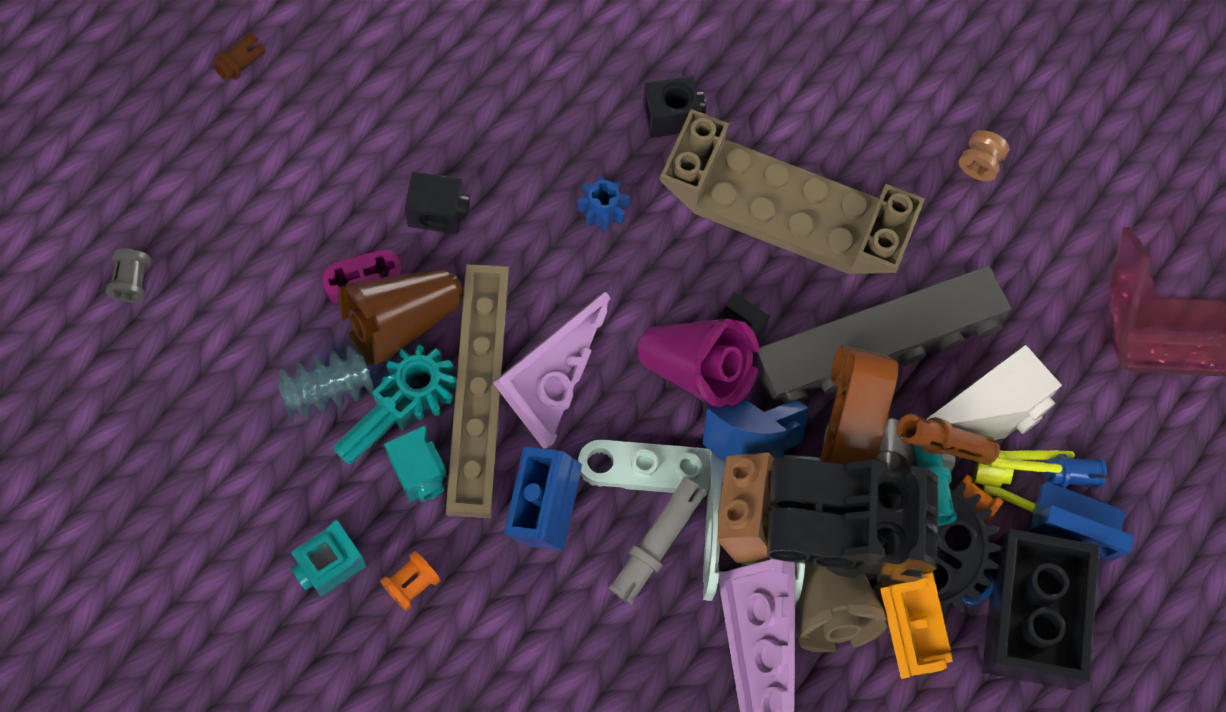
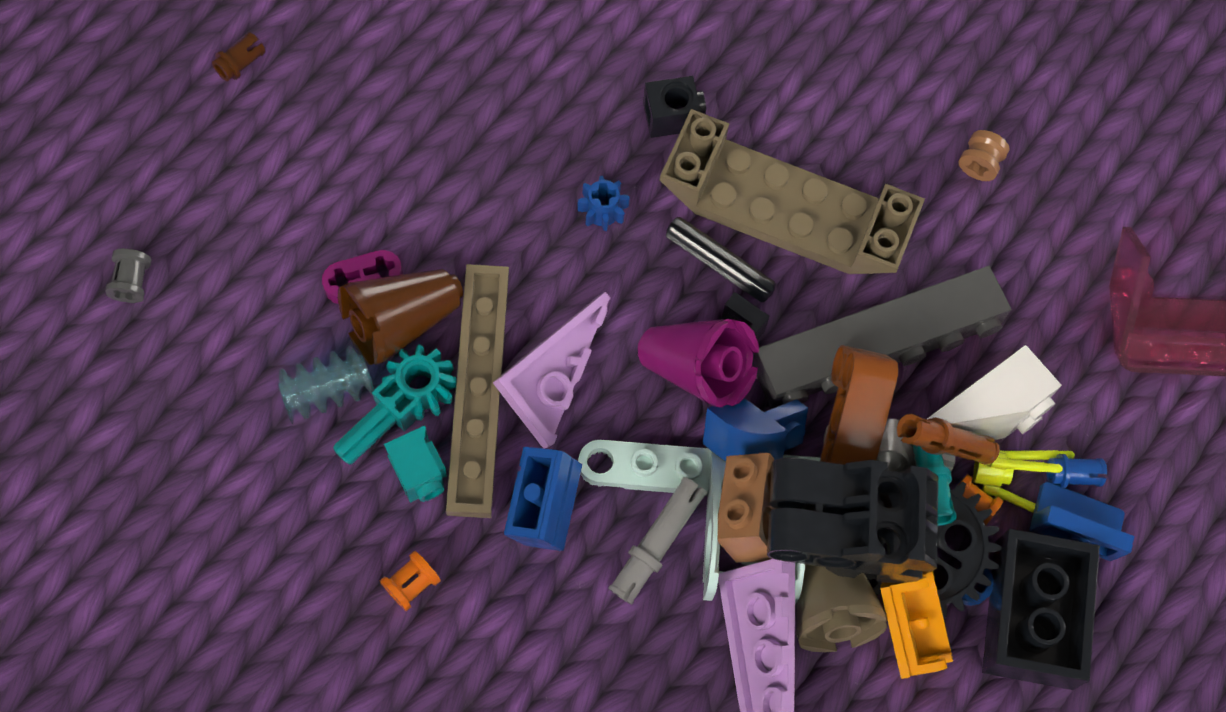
(327, 560): teal window -> none
(436, 203): black brick -> none
(720, 259): none -> black axle

